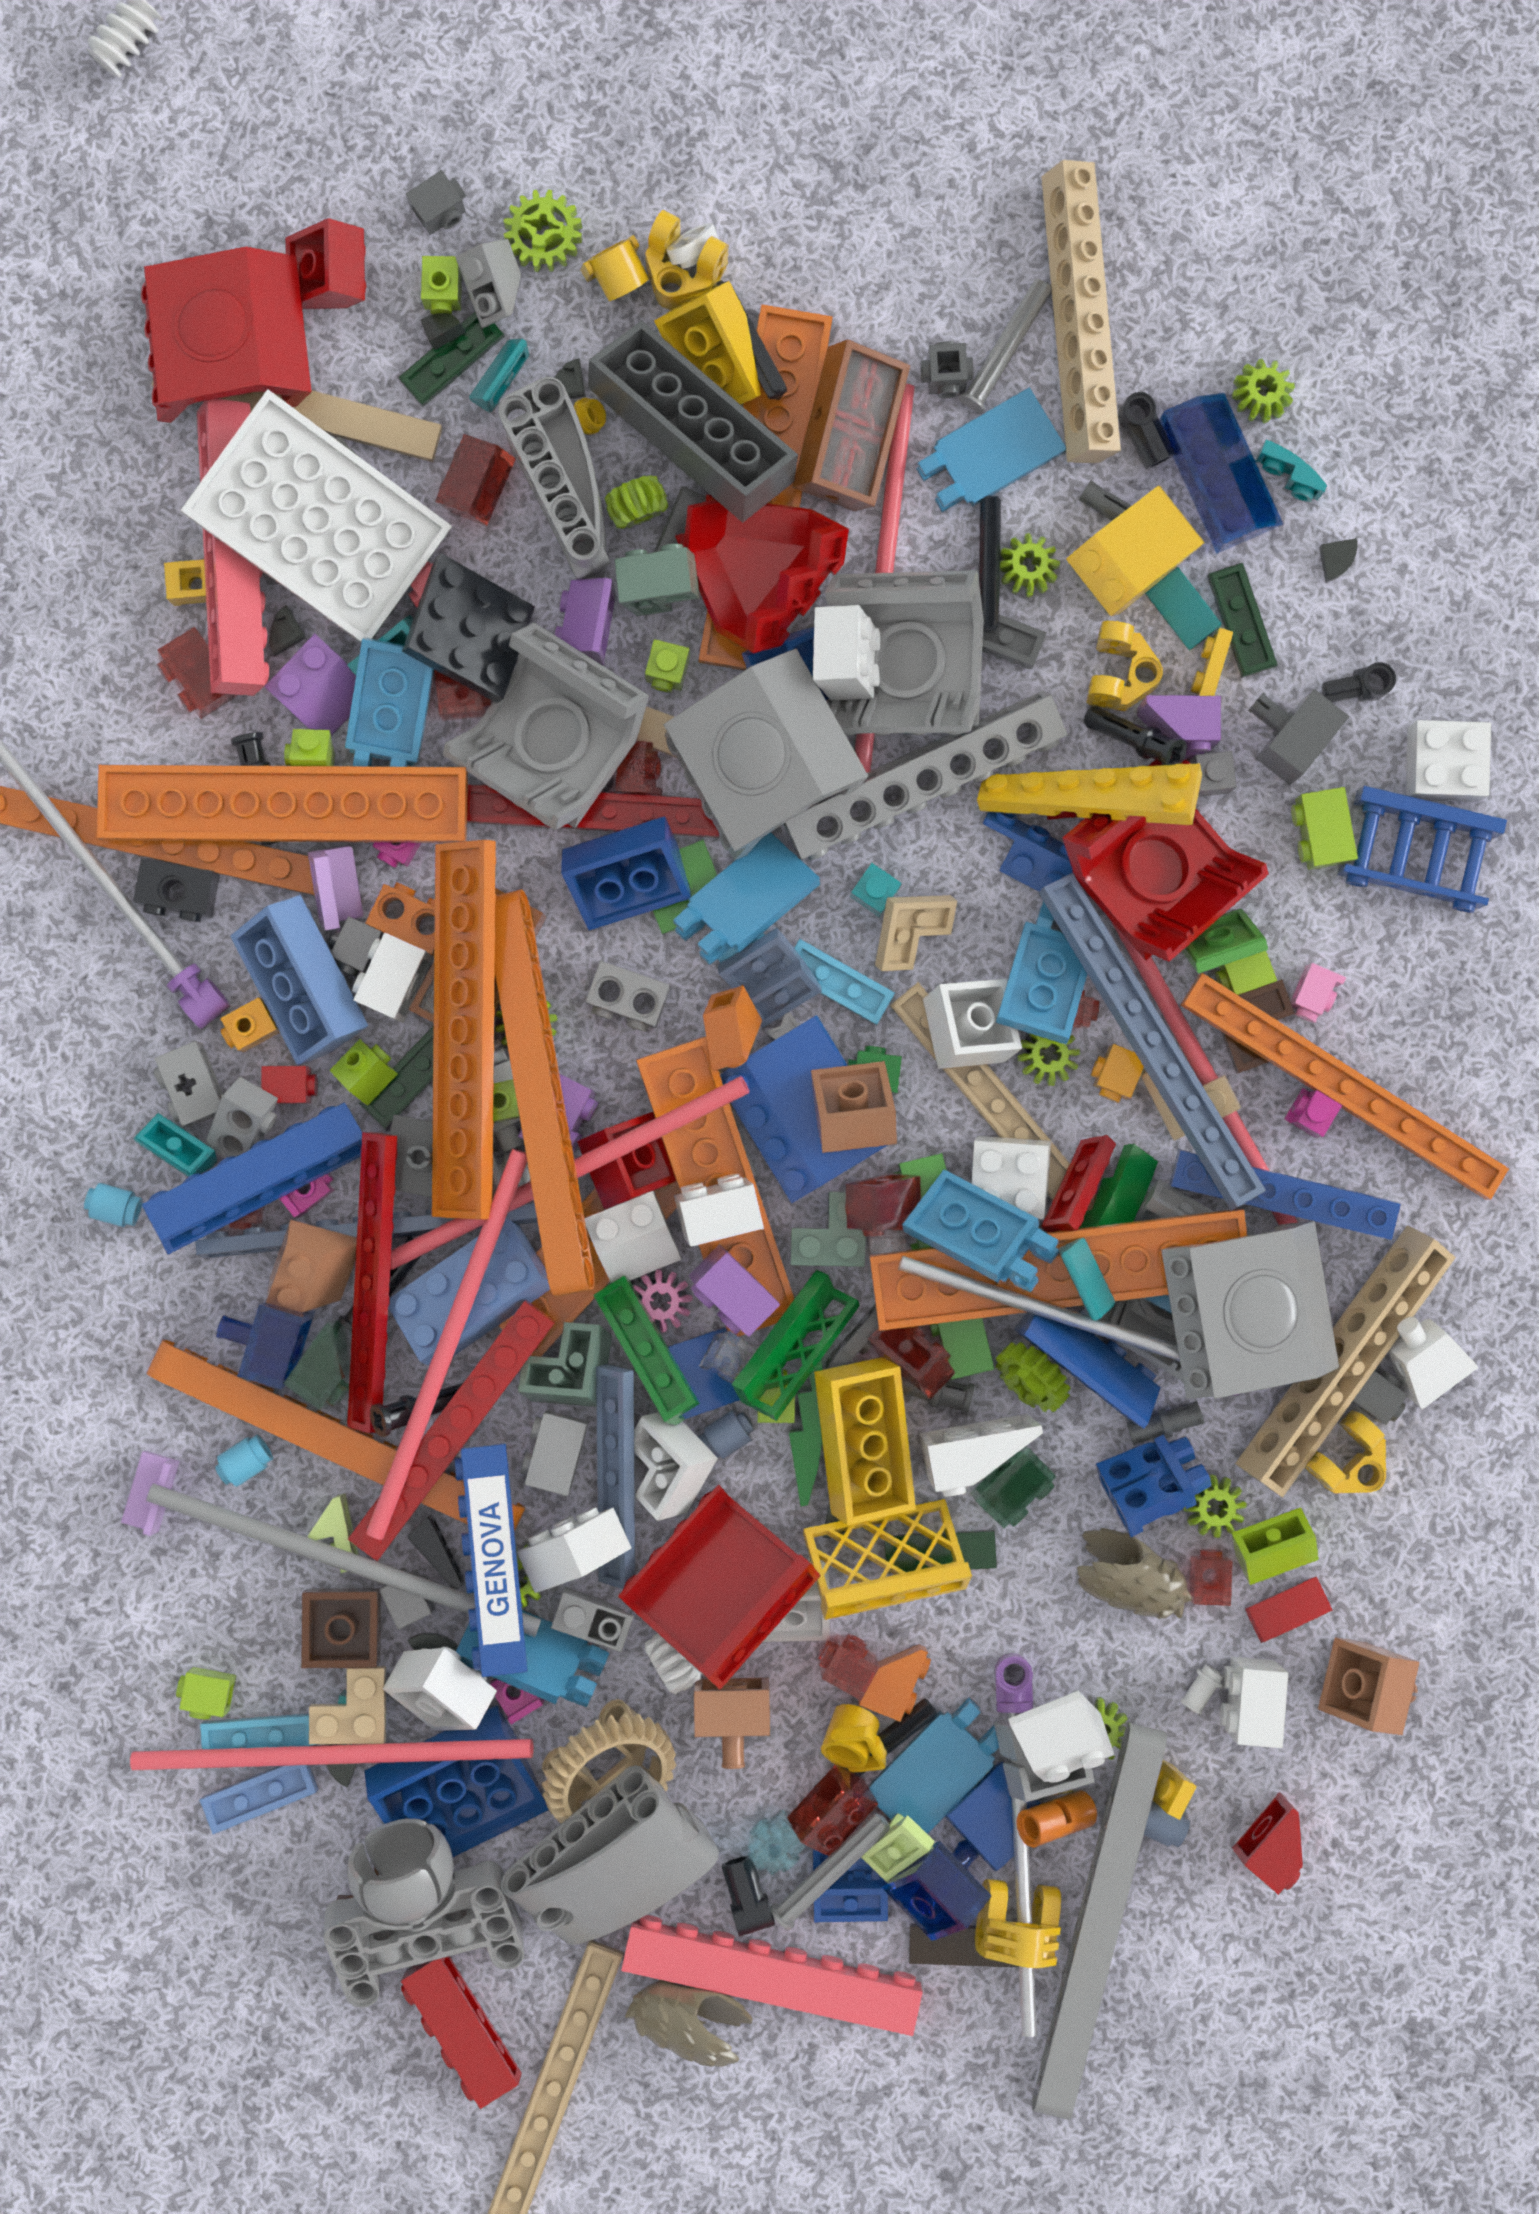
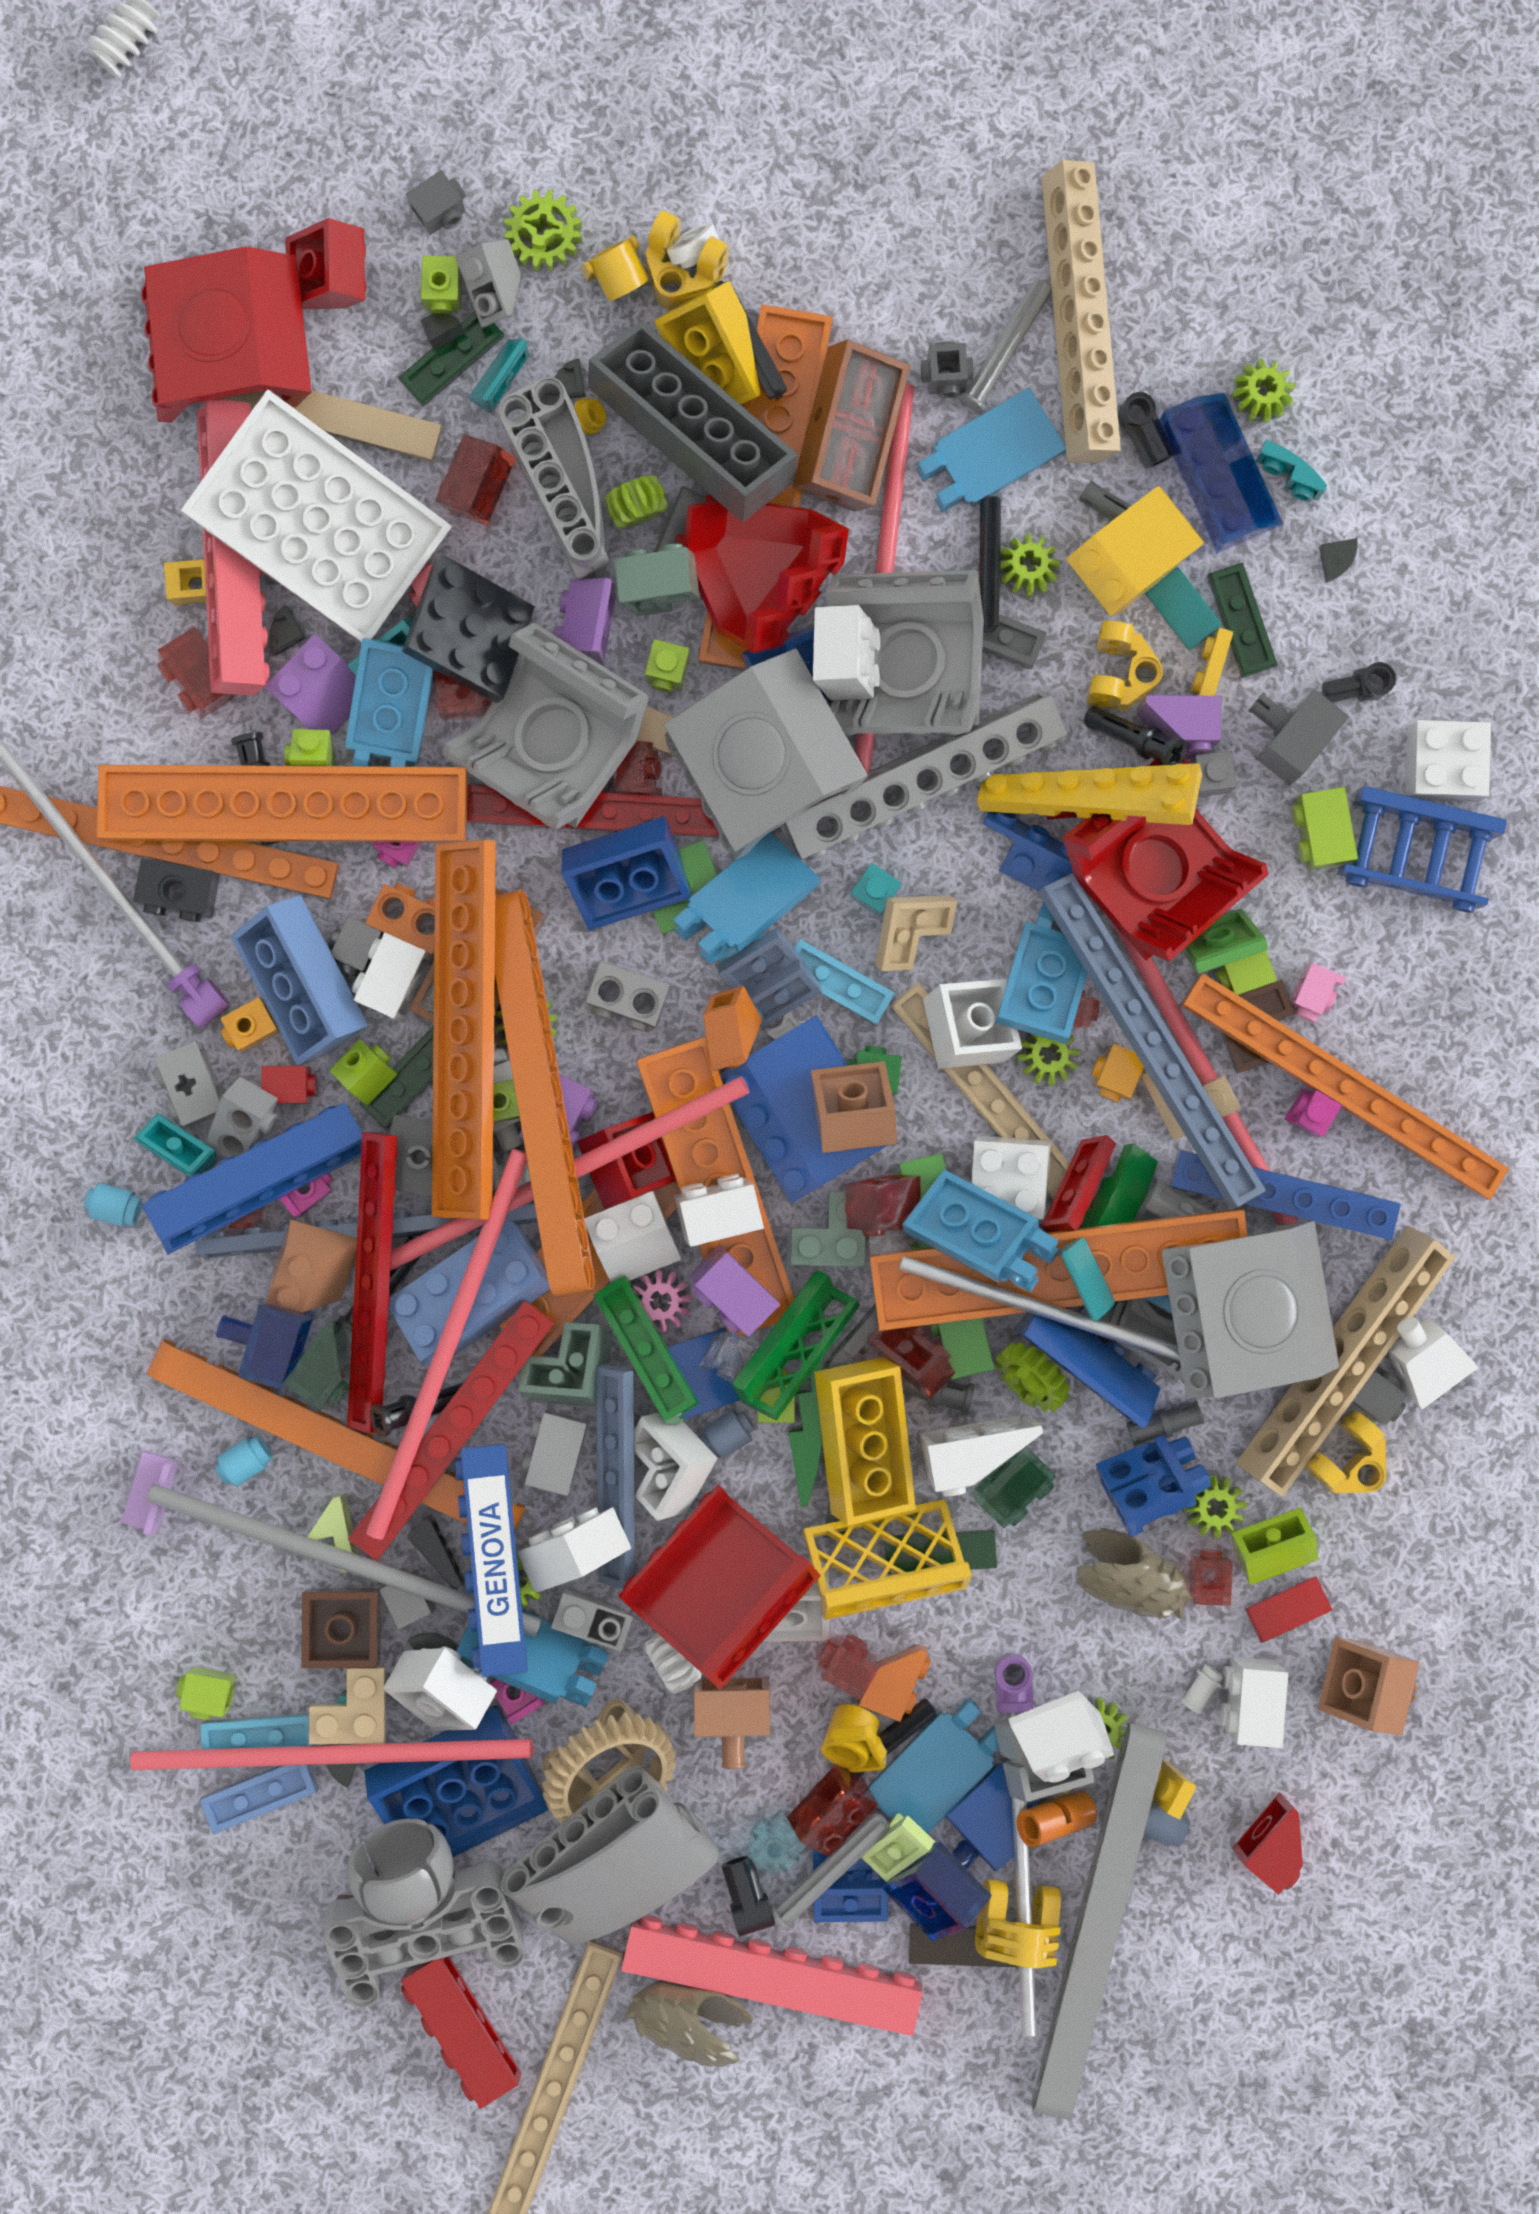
(335, 885): lavender panel -> none

